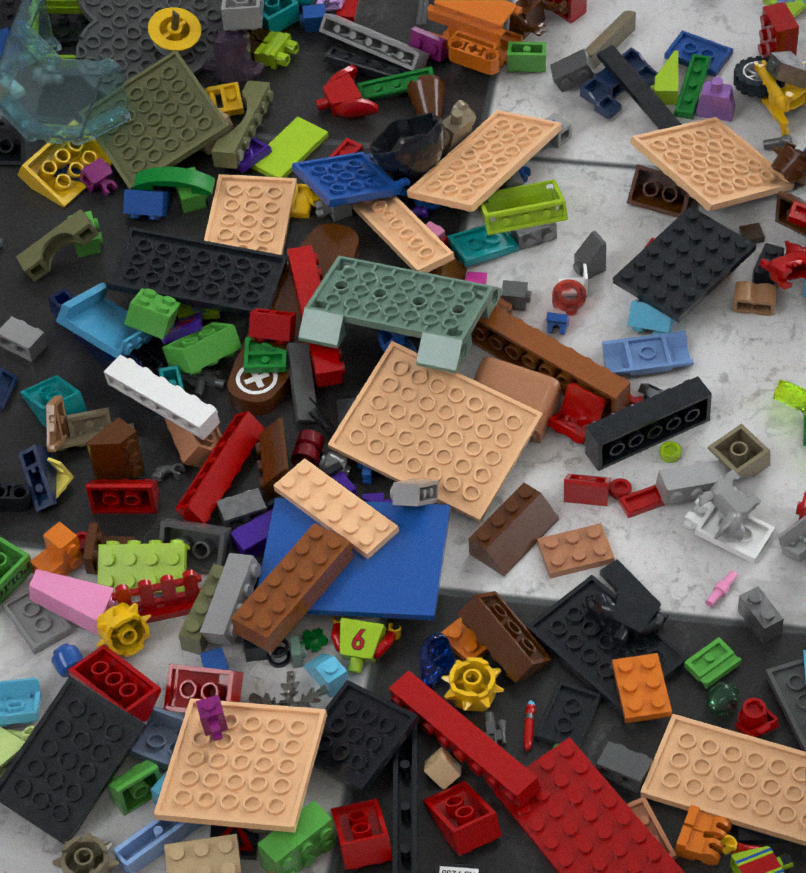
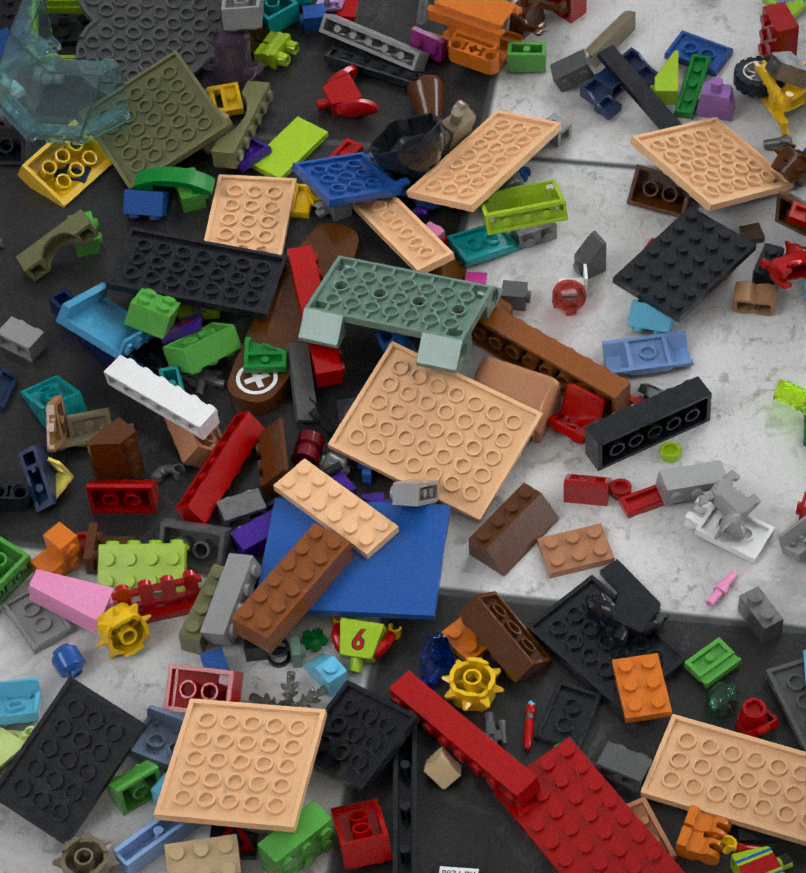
(98, 176): magenta brick -> none
(117, 682): red slope -> none
(174, 30): yellow piece -> none
(212, 717): magenta brick -> none
(272, 325): red brick -> none
(390, 85): green tile -> none
(463, 818): red slope -> none
(557, 319): blue tile -> none
(741, 452): dark tan slope -> none

